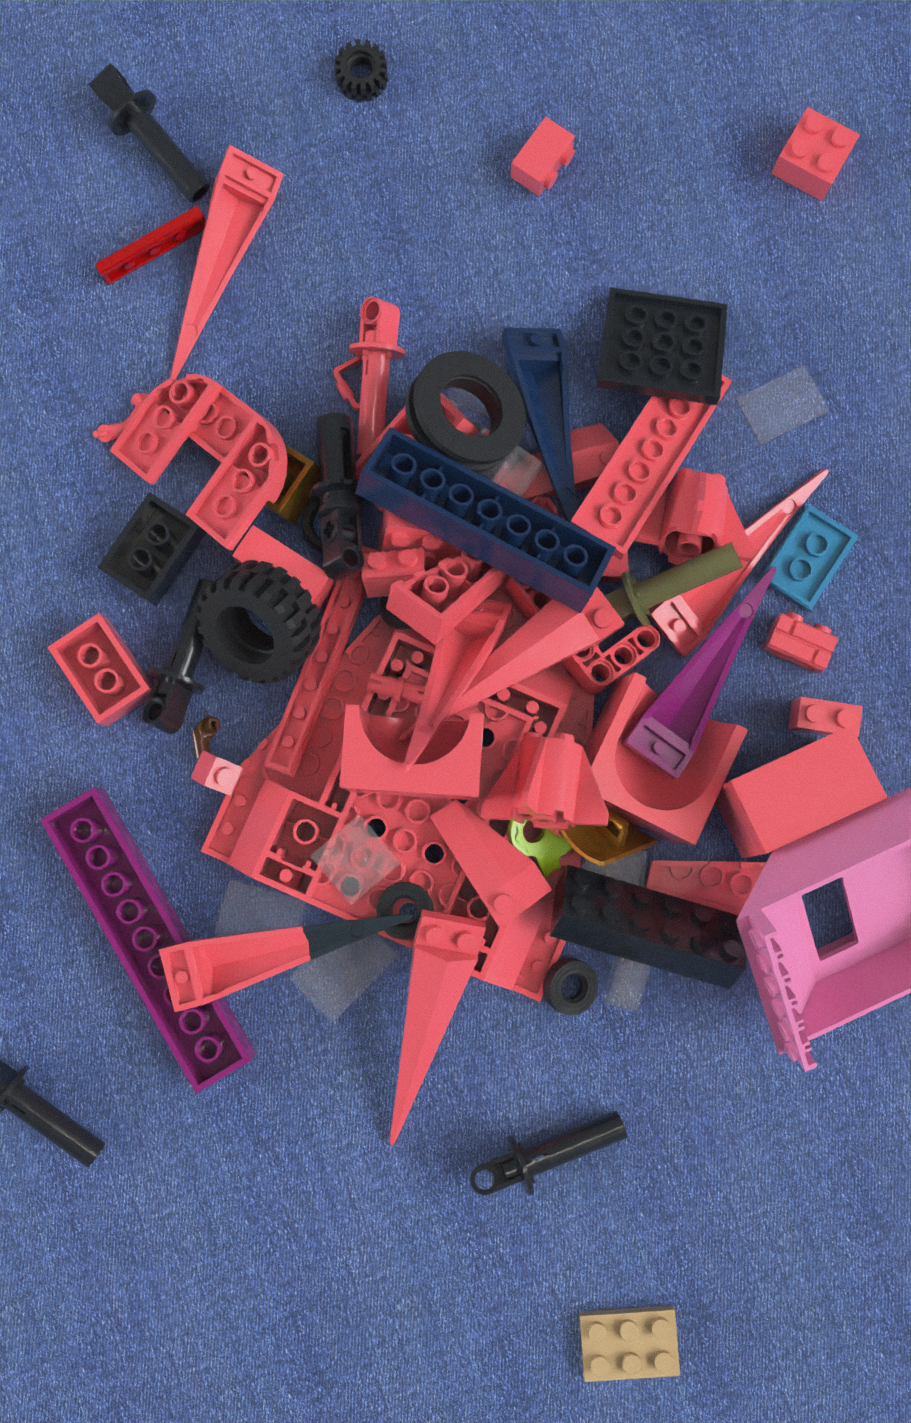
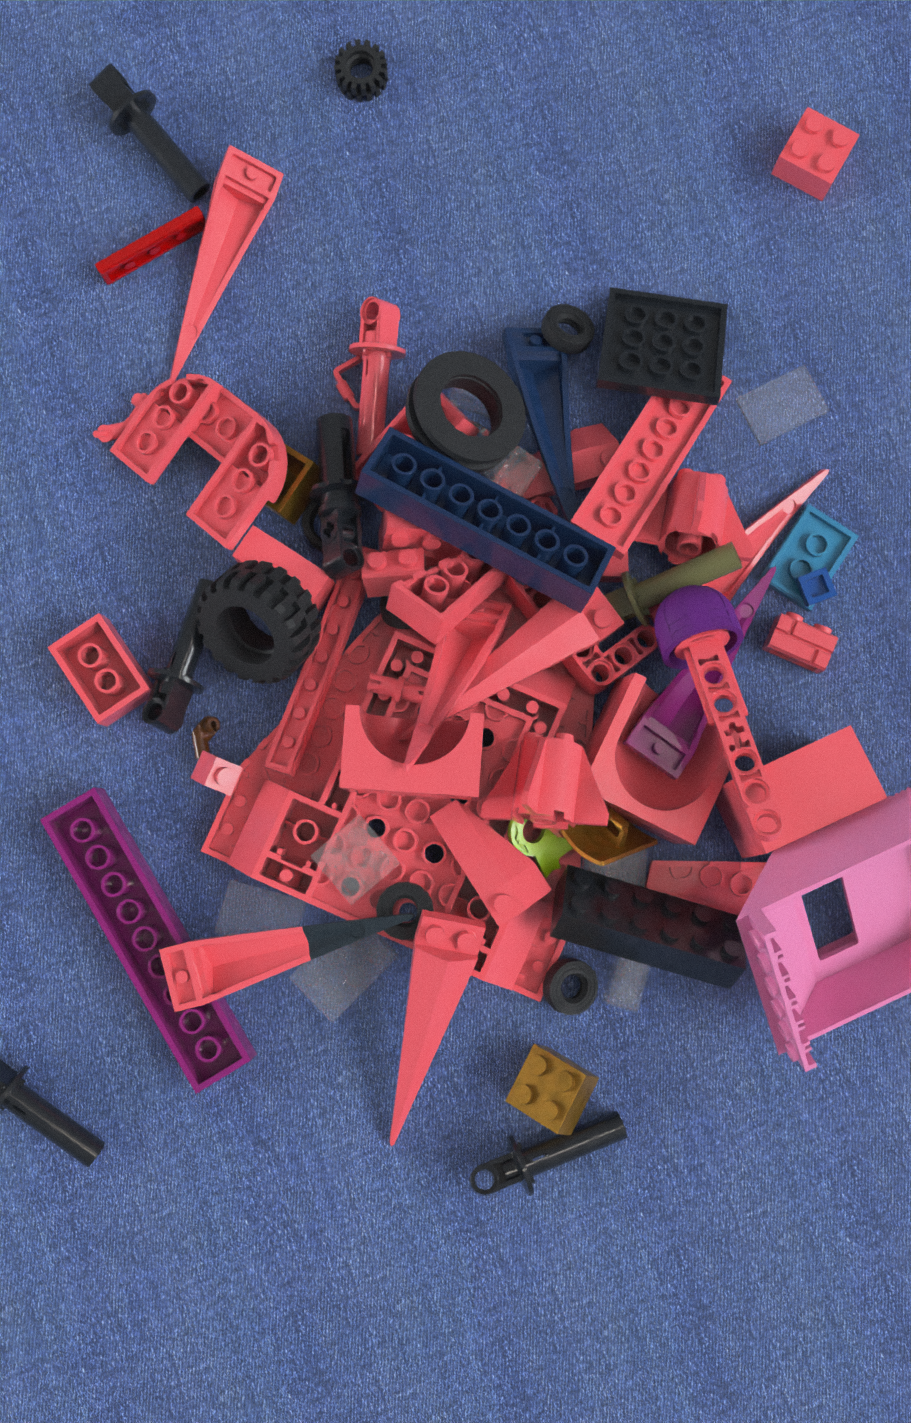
(152, 549): black brick -> none
(543, 156): coral brick -> none
(552, 1089): none -> pearl gold brick
(560, 339): none -> black tyre
(629, 1343): tan plate -> none
(696, 633): none -> coral piece
(815, 587): none -> blue tile
(823, 716): coral brick -> none

